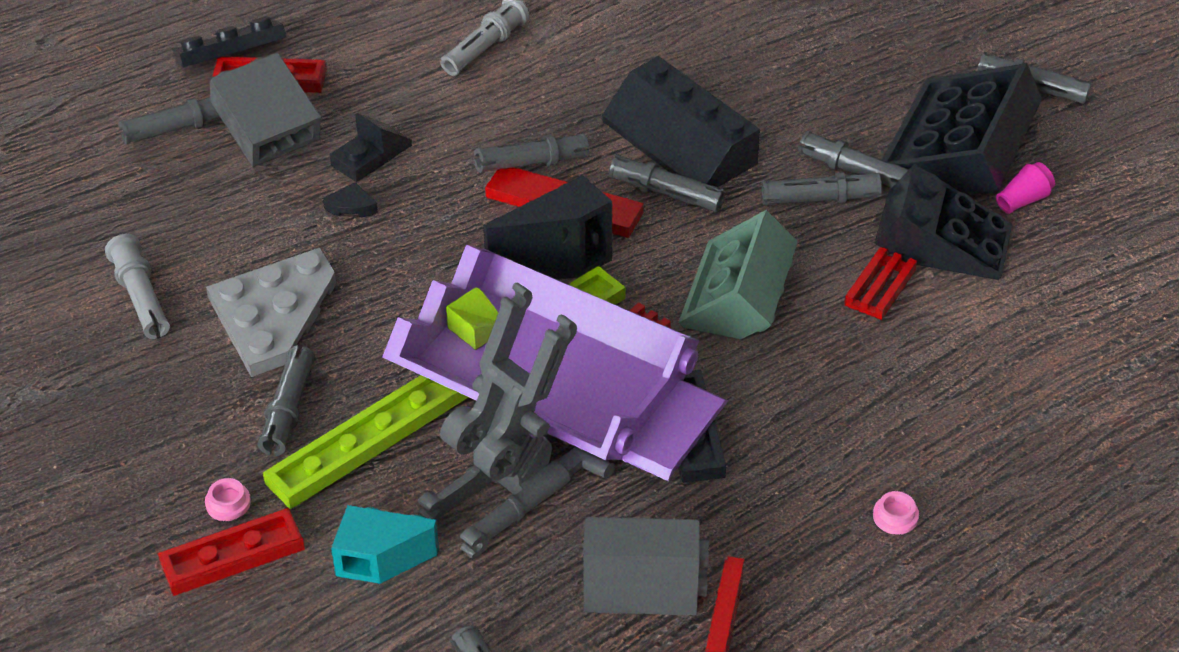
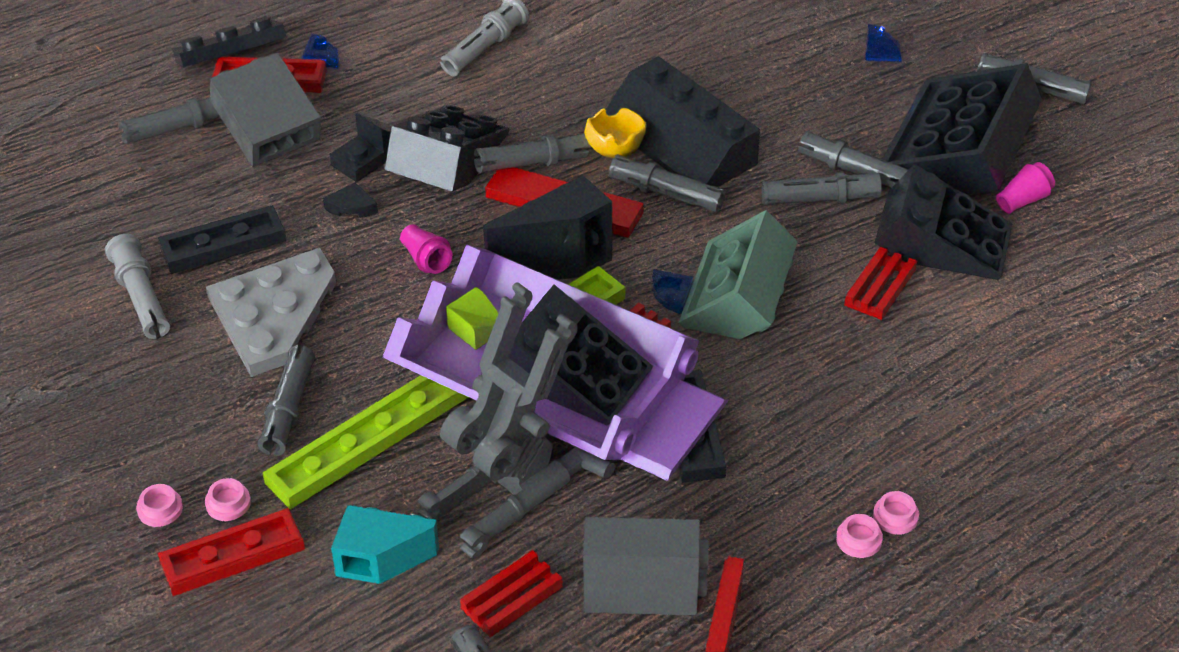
(159, 505): none -> bright pink plate
(221, 239): none -> black plate
(320, 49): none -> clear blue tile
(427, 249): none -> dark pink cone
(442, 146): none -> black slope
(506, 588): none -> red tile
(598, 366): none -> black slope
(615, 133): none -> yellow hair
(672, 289): none -> clear blue tile
(859, 536): none -> bright pink plate
(881, 45): none -> clear blue tile

